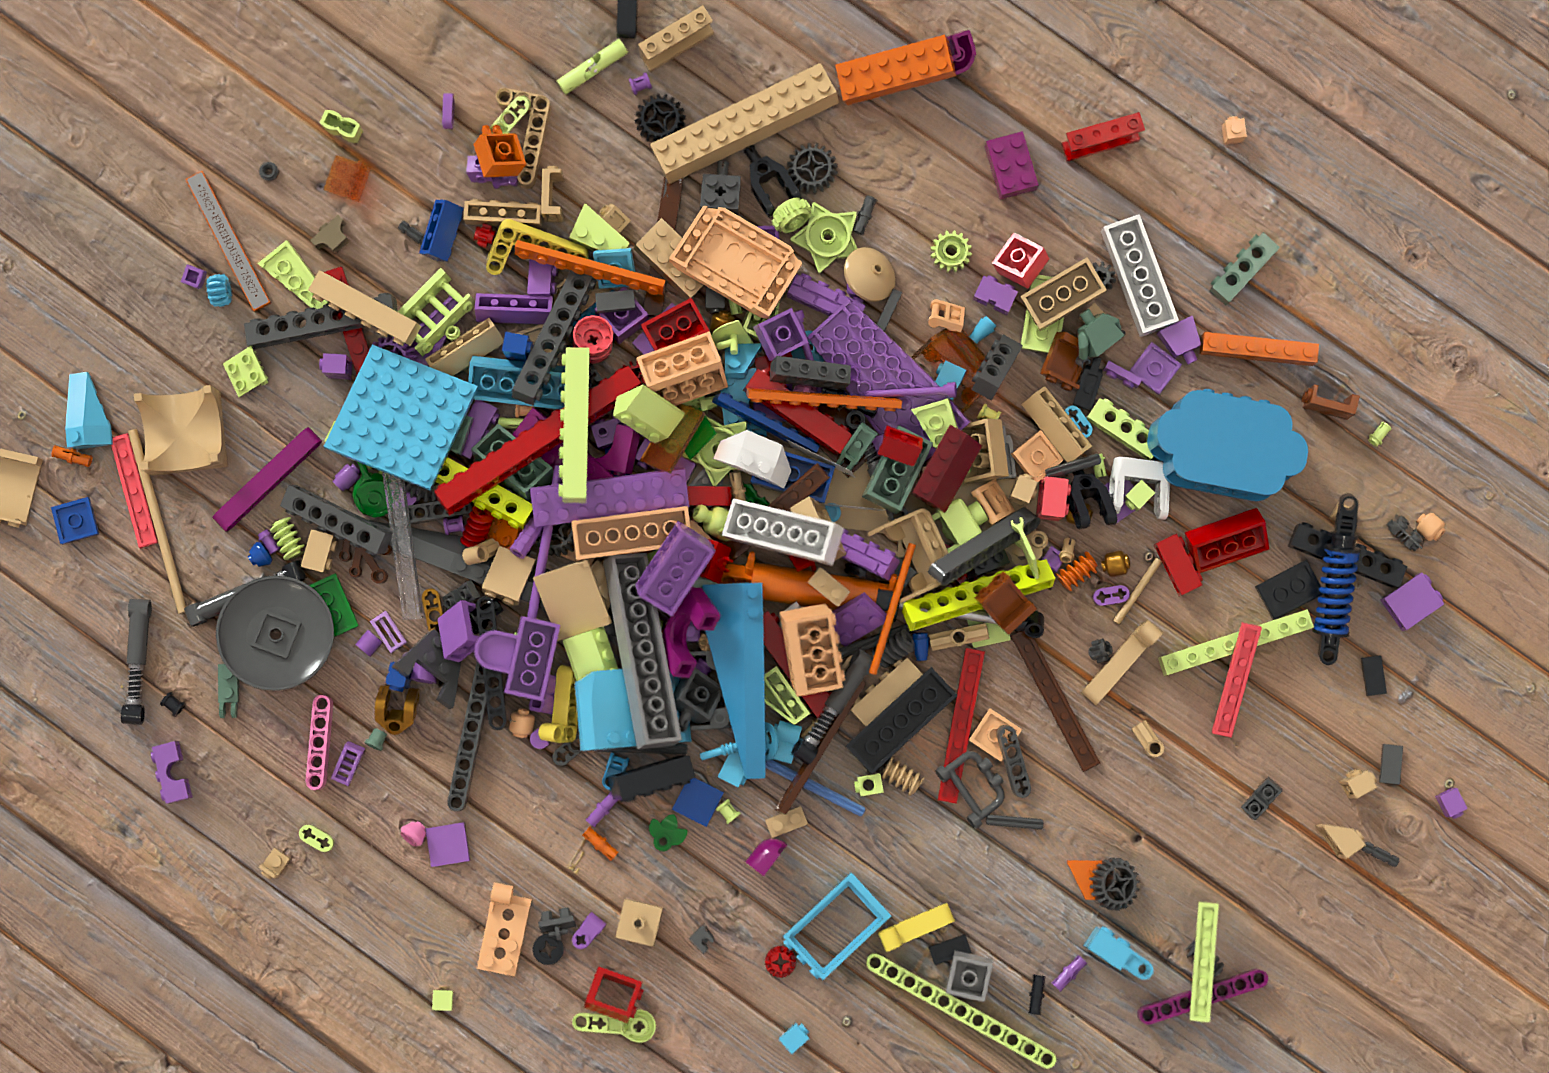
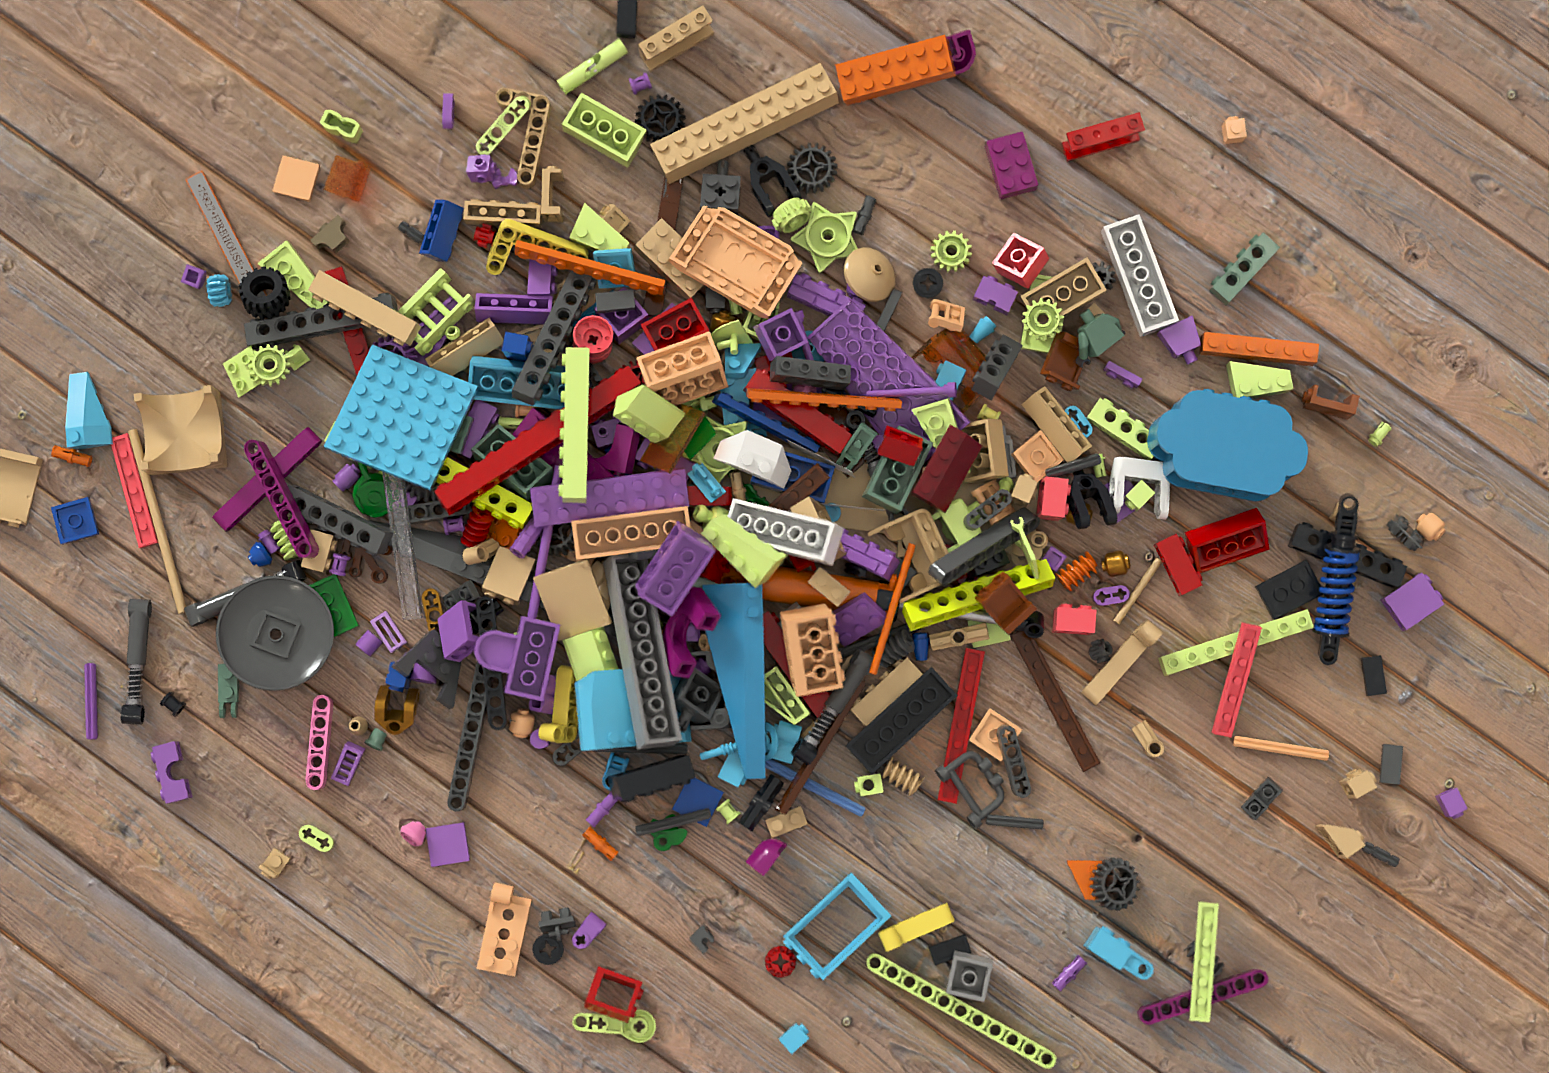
(91, 701): none -> medium lavender axle
(264, 167): dark grey plate -> none
(264, 280): none -> black tyre
(269, 355): none -> yellowish green gear
(273, 493): none -> magenta beam
(296, 178): none -> light nougat tile
(297, 357): none -> yellowish green tile
(336, 366): medium lavender brick -> none
(339, 564): none -> medium lavender bush
(362, 728): none -> tan cone
(442, 1000): yellowish green tile -> none
(499, 153): orange hinge -> none
(604, 130): none -> yellowish green slope
(639, 922): tan brick -> none
(642, 555): none -> dark grey tile
(673, 822): none -> dark grey axle
(706, 482): none -> medium azure hinge
(743, 549): none -> yellowish green wedge
(761, 802): none -> black piece
(934, 276): none -> black gear
(974, 513): none -> dark grey beam
(1007, 484): none -> yellowish green pin
(1036, 994): black pin -> none
(1038, 309): none -> yellowish green gear
(1066, 554): tan pin -> none
(1074, 620): none -> coral brick
(1089, 385): black hinge -> none
(1155, 368): medium lavender tile -> none
(1257, 380): none -> yellowish green wedge
(1281, 748): none -> light nougat axle

